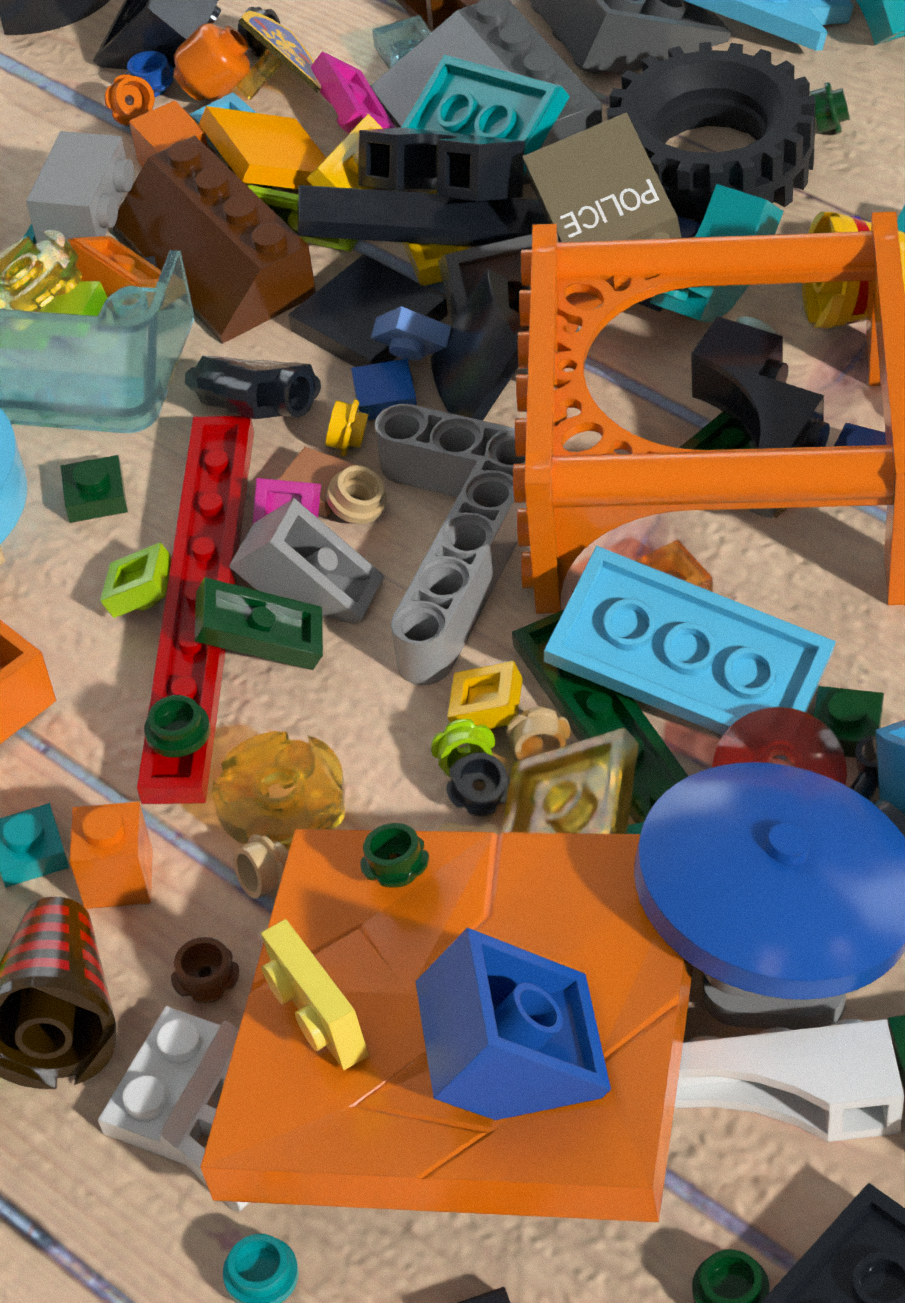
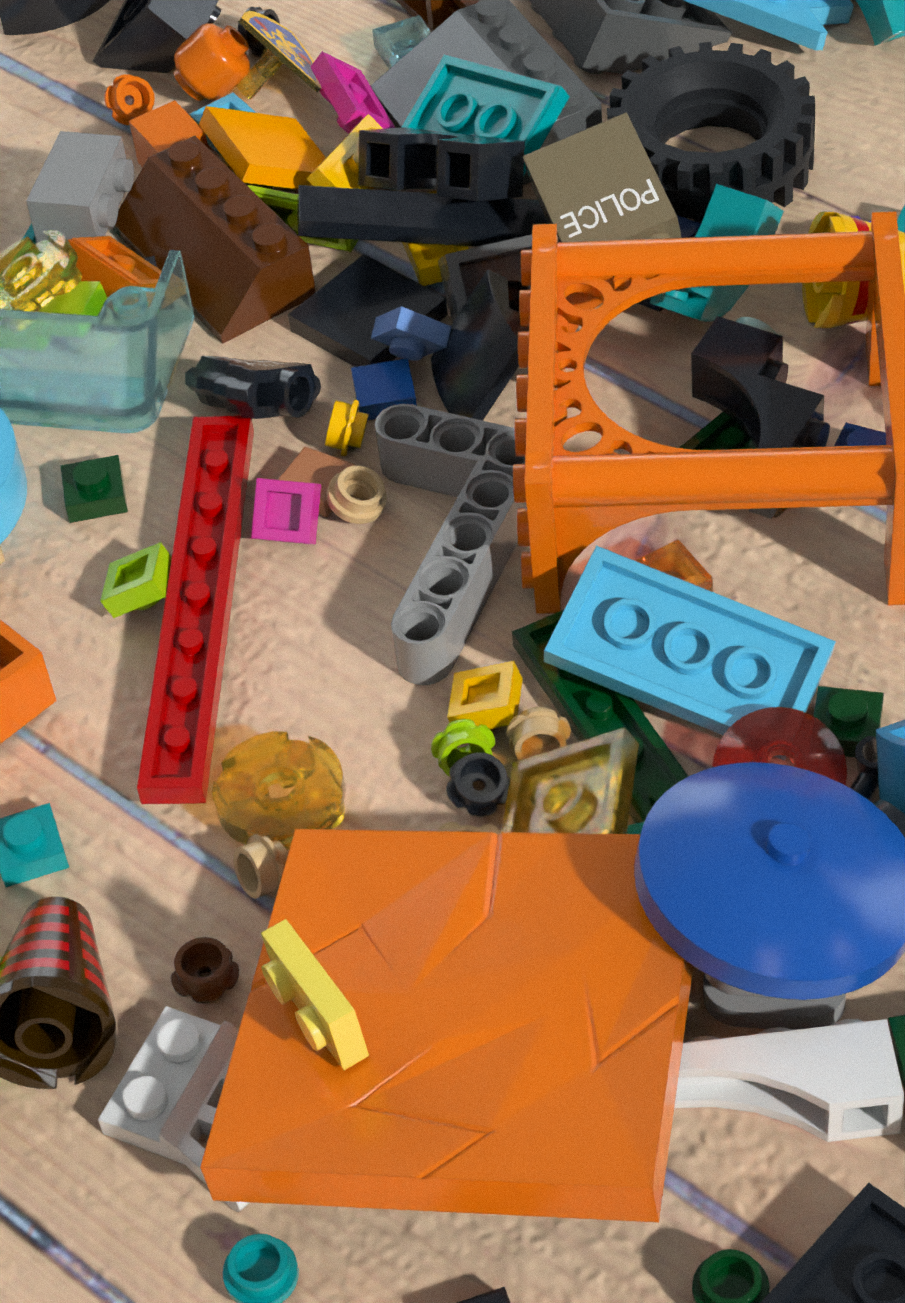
(111, 855): orange brick -> none
(153, 68): blue plate -> none
(176, 726): dark green plate -> none
(258, 624): dark green plate -> none
(307, 562): light grey slope -> none
(393, 855): dark green plate -> none
(508, 1030): blue slope -> none
(830, 108): dark green plate -> none

